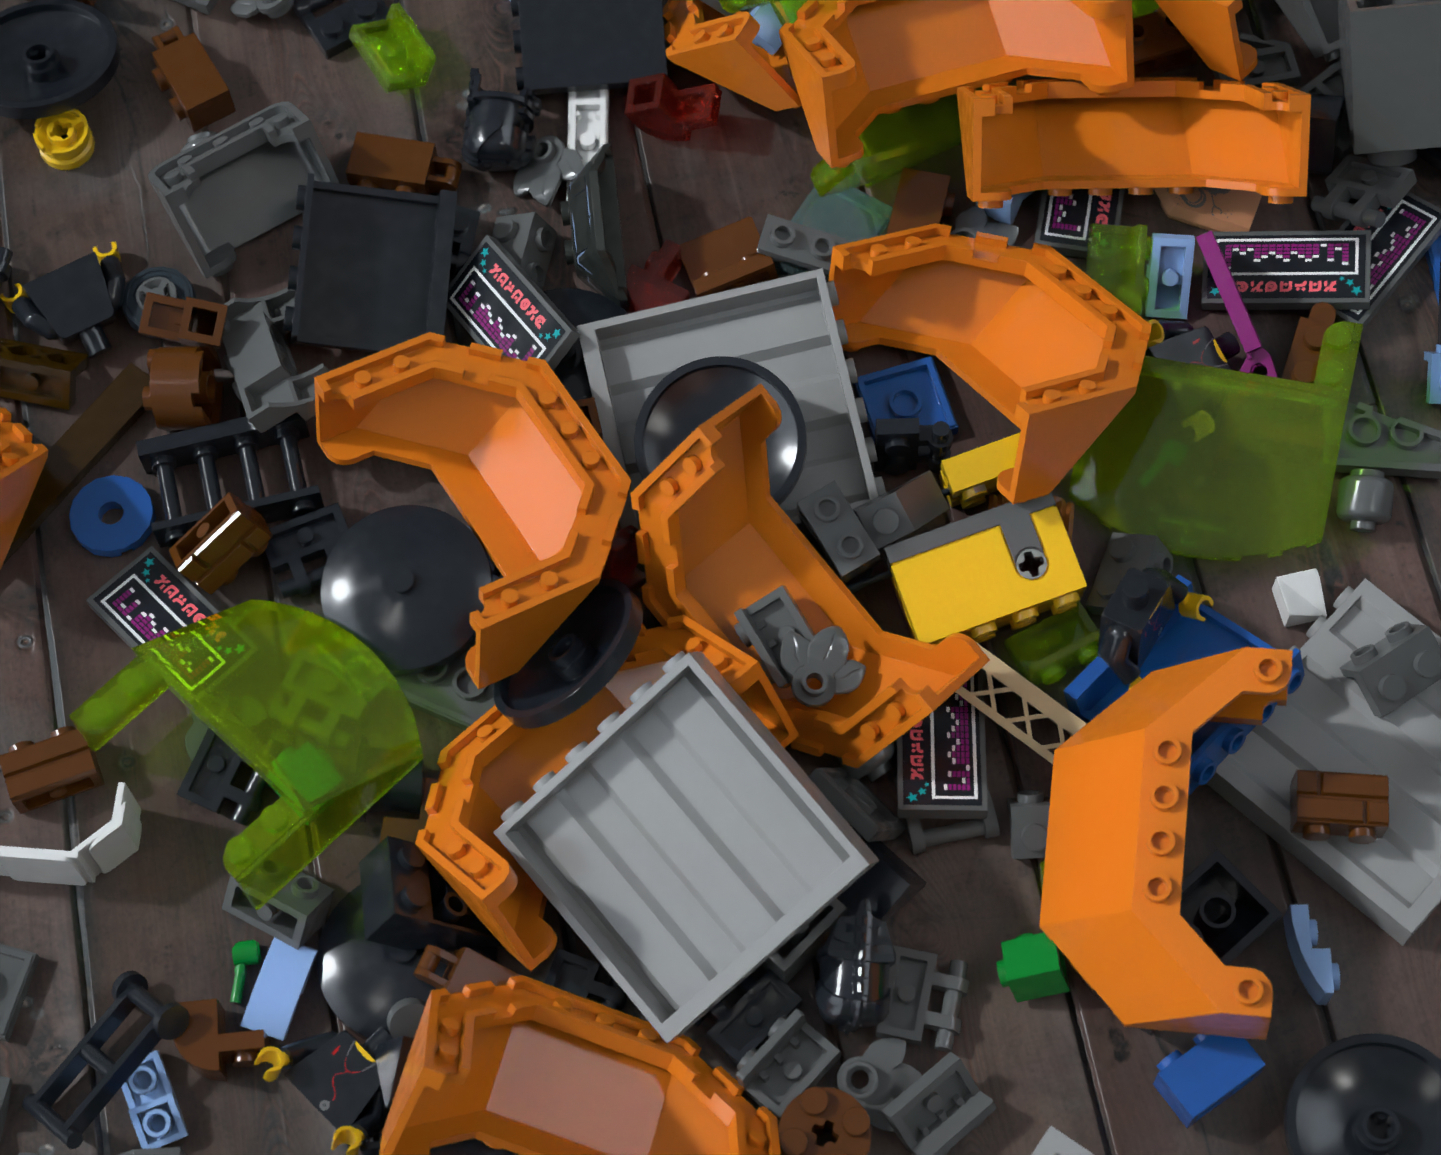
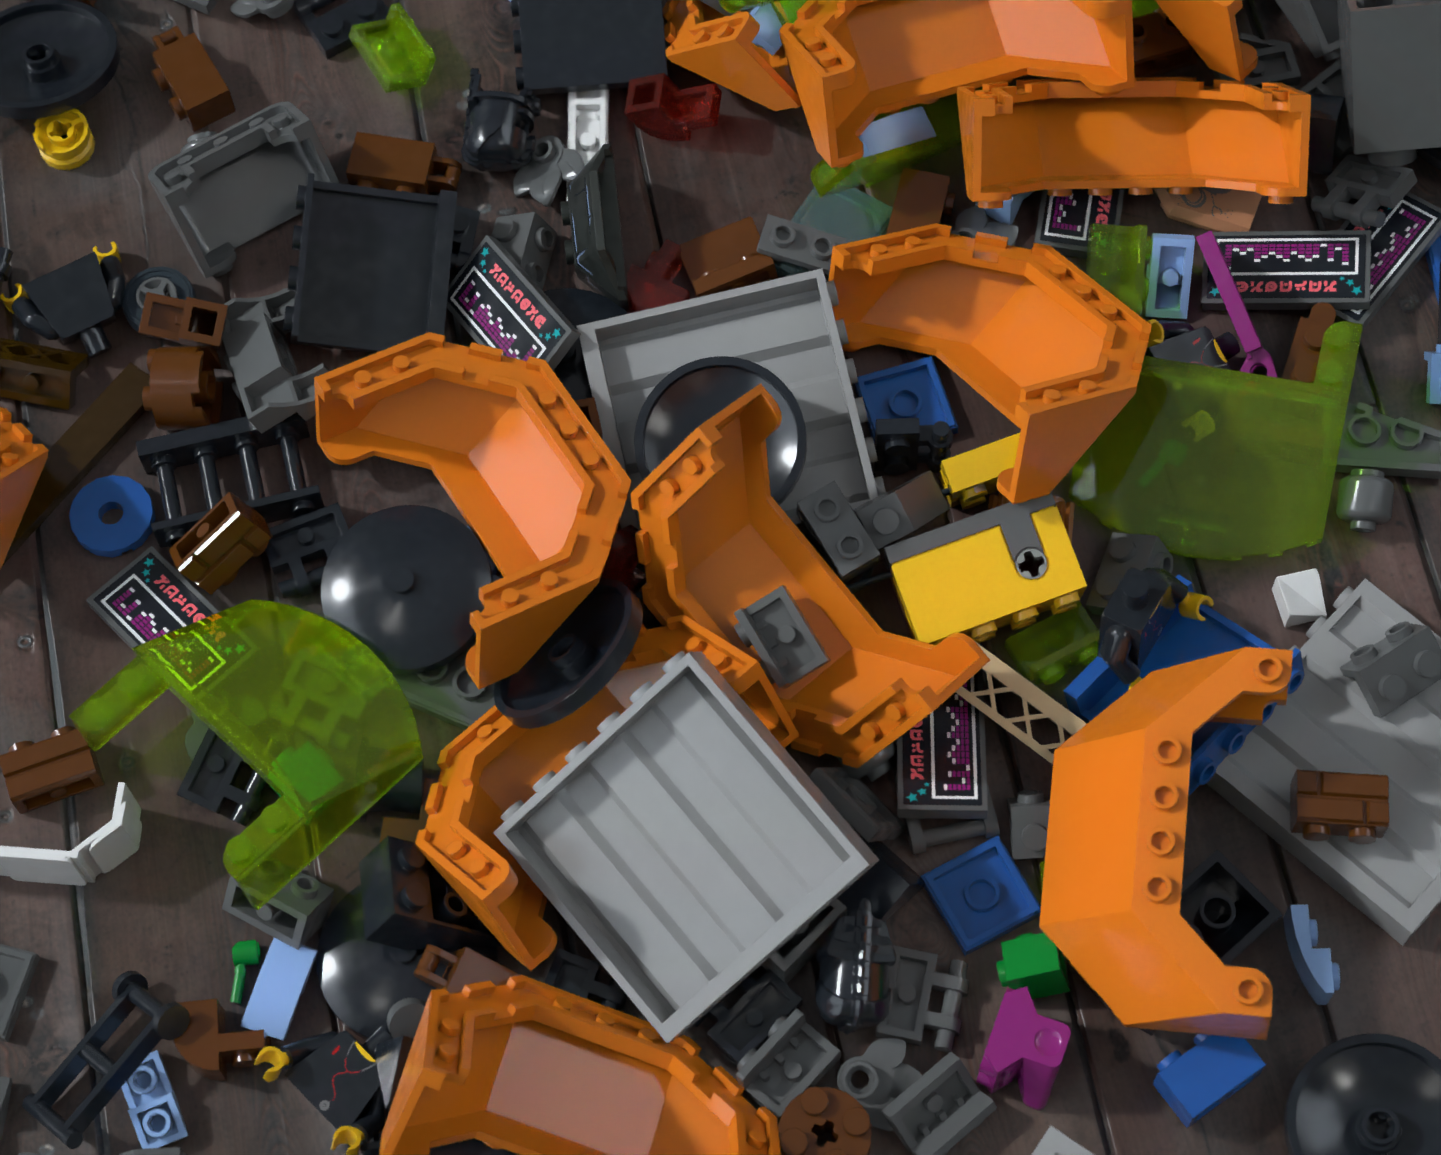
(820, 659): dark grey plate -> none
(896, 131): none -> light blue slope
(981, 895): none -> blue tile
(1023, 1048): none -> magenta piece

